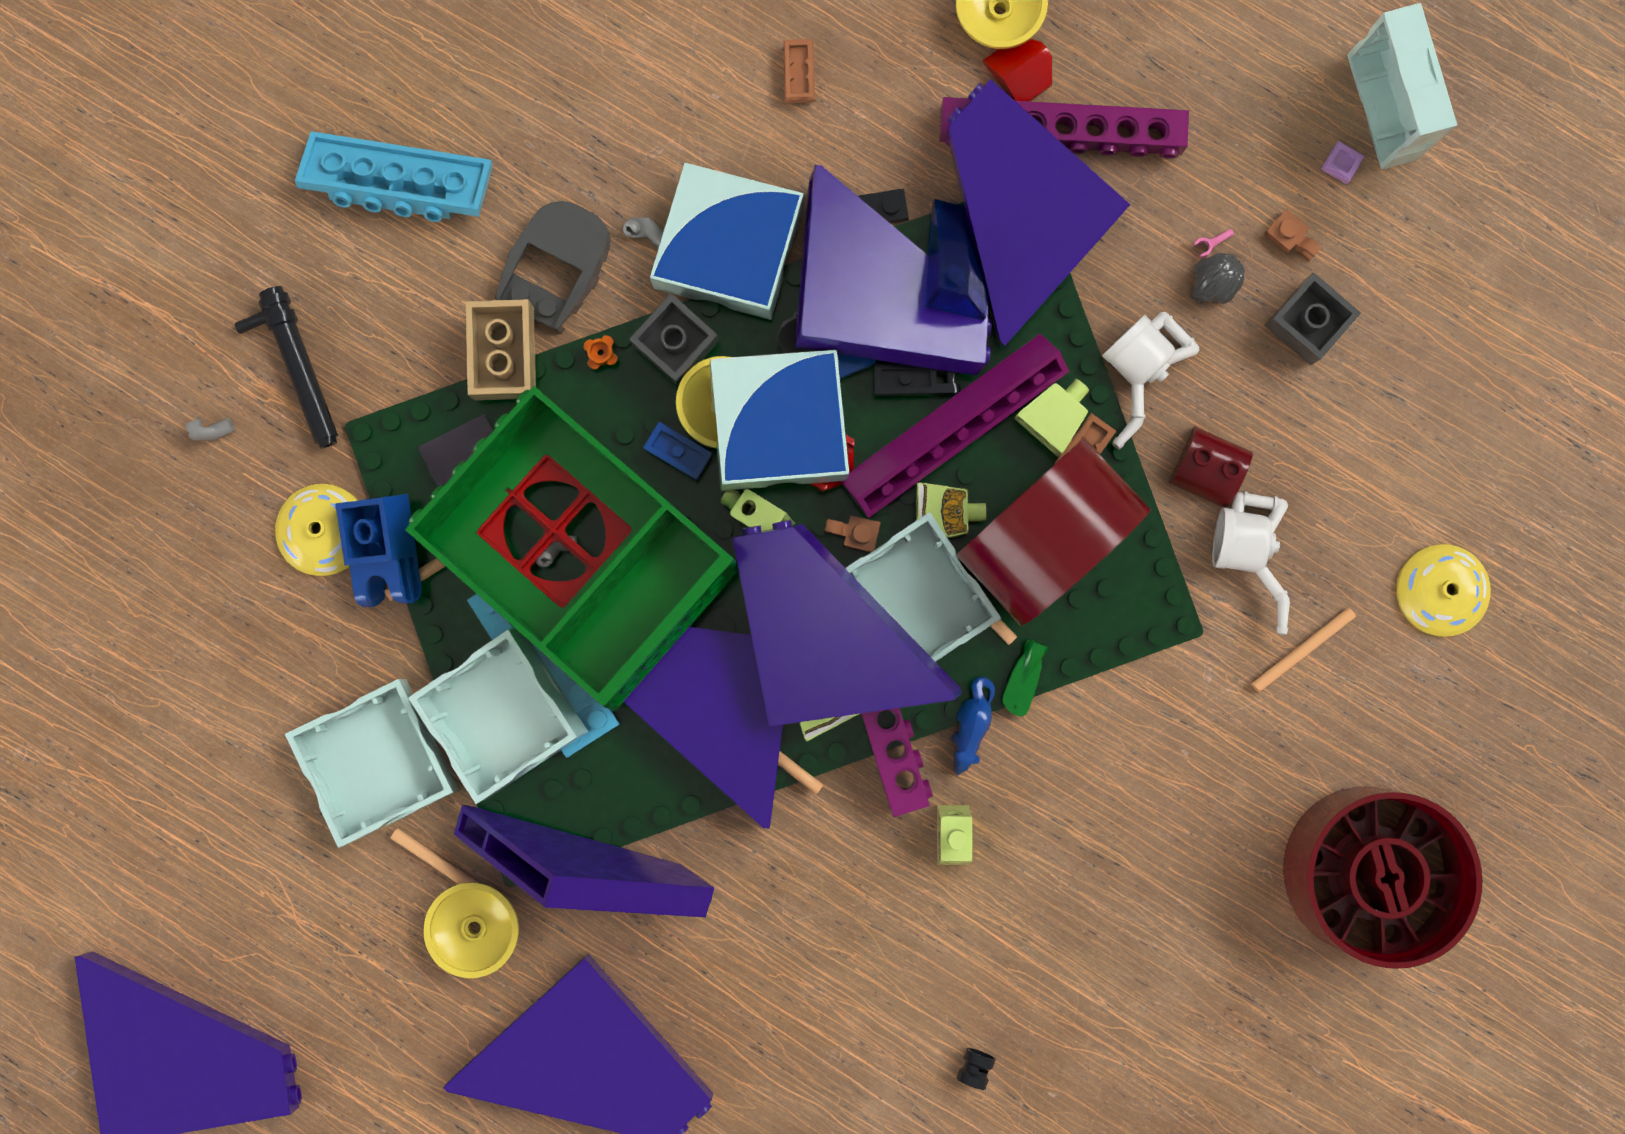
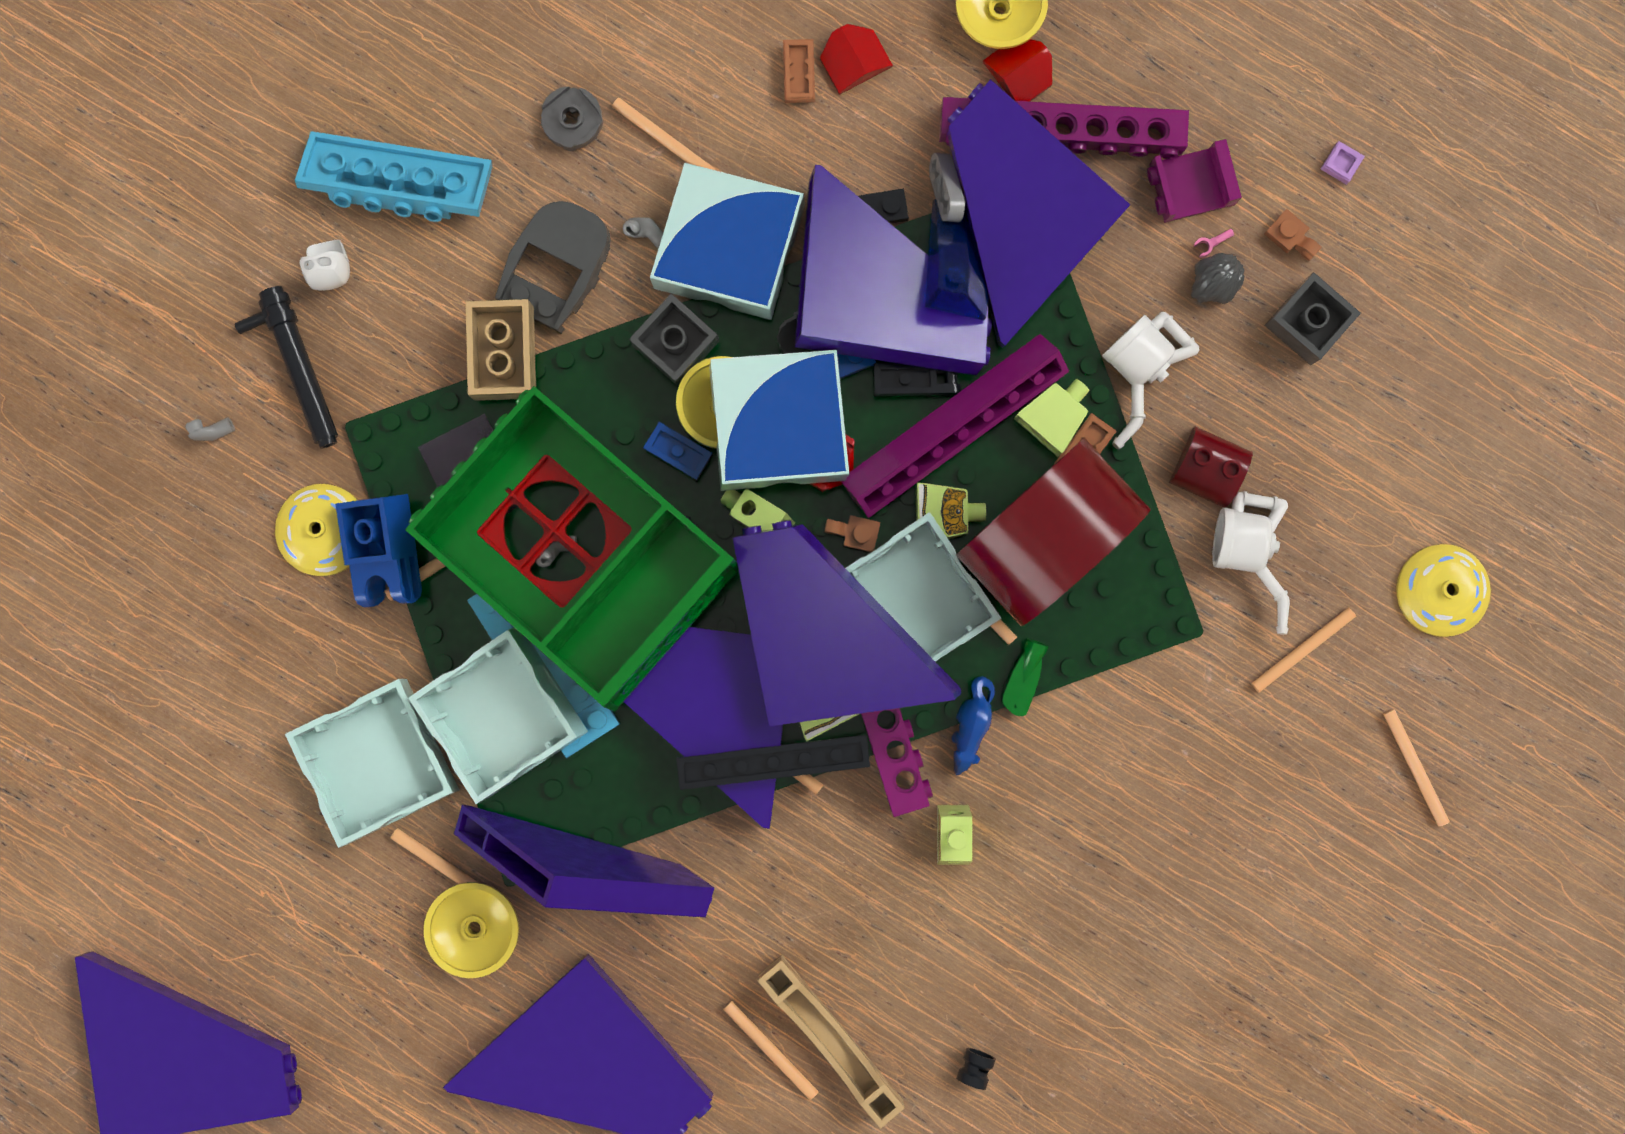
(326, 267): none -> white helmet
(573, 100): none -> flat silver plate
(592, 348): orange plate -> none
(659, 134): none -> light nougat bar
(770, 1050): none -> light nougat bar
(773, 762): none -> black plate
(832, 1040): none -> tan arch
(853, 57): none -> red slope
(946, 187): none -> light grey beam
(1194, 182): none -> magenta panel
(1388, 889): dark red wheel -> none
(1401, 87): light aqua tile -> none
(1416, 767): none -> light nougat bar

